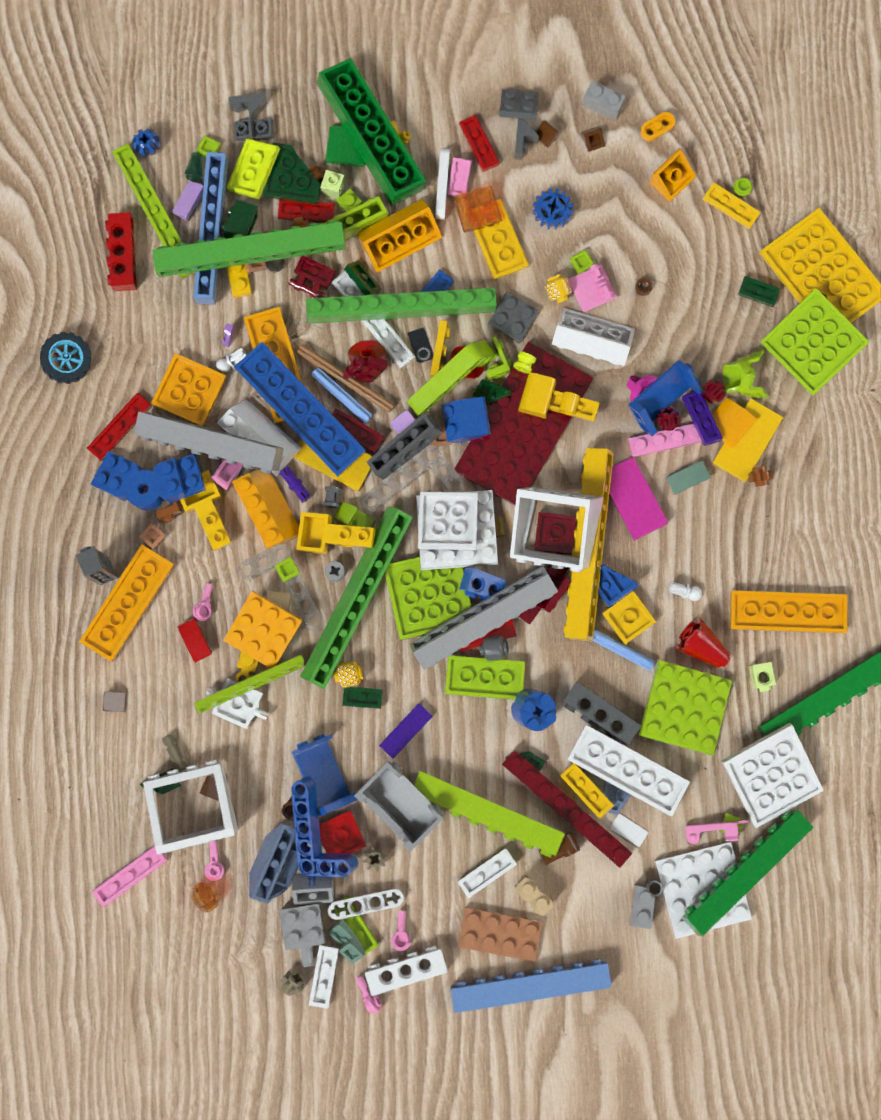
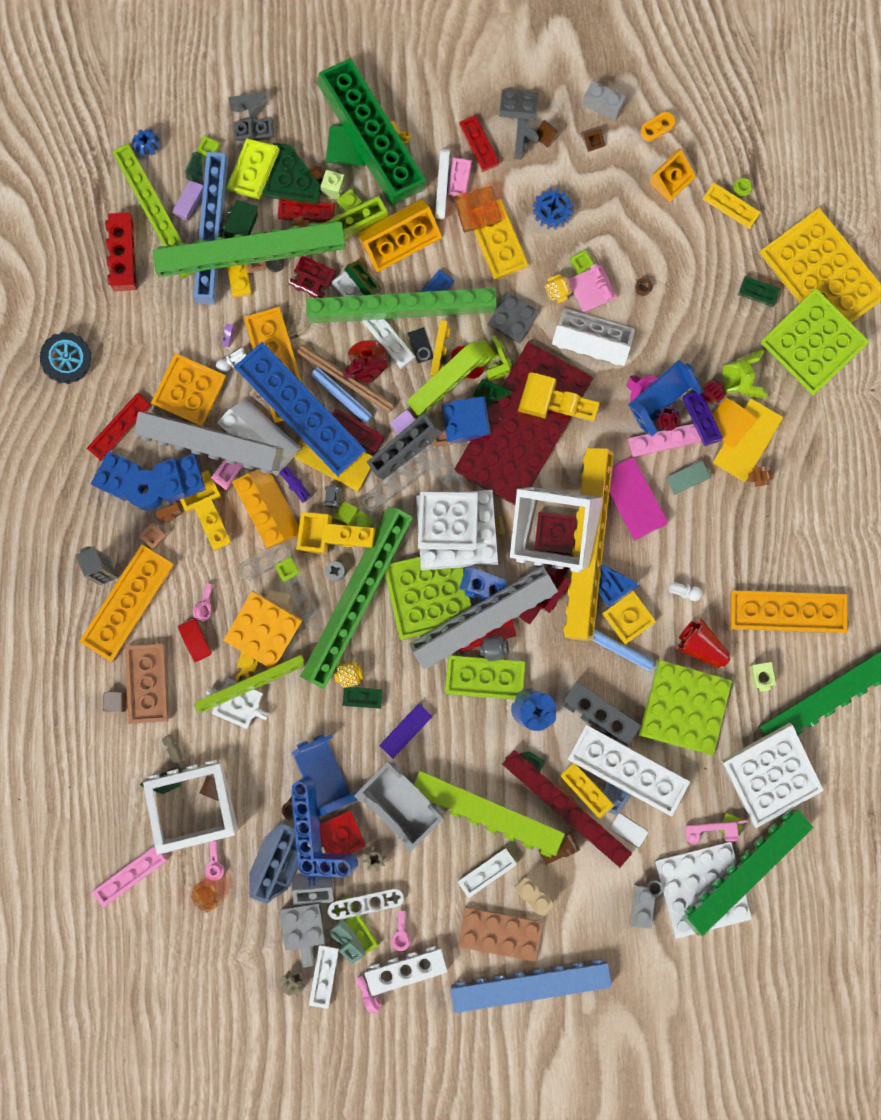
(146, 683): none -> nougat plate
(524, 362): neon yellow wheel -> none

